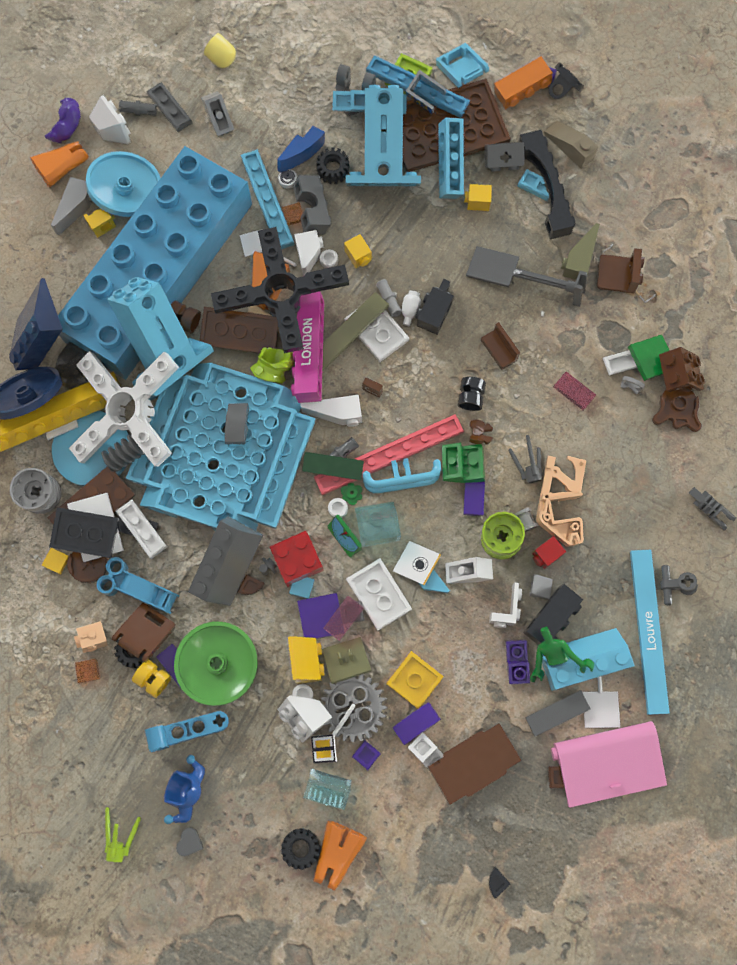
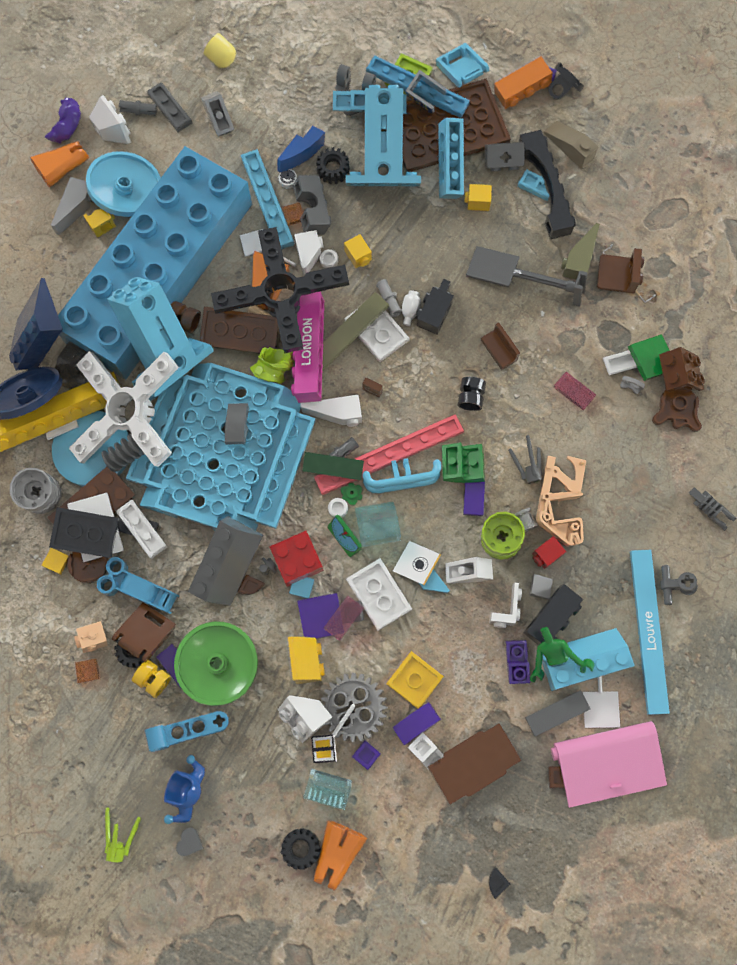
(303, 691): white tile -> none
(346, 660): olive piece -> none
(478, 428): reddish brown piece -> none

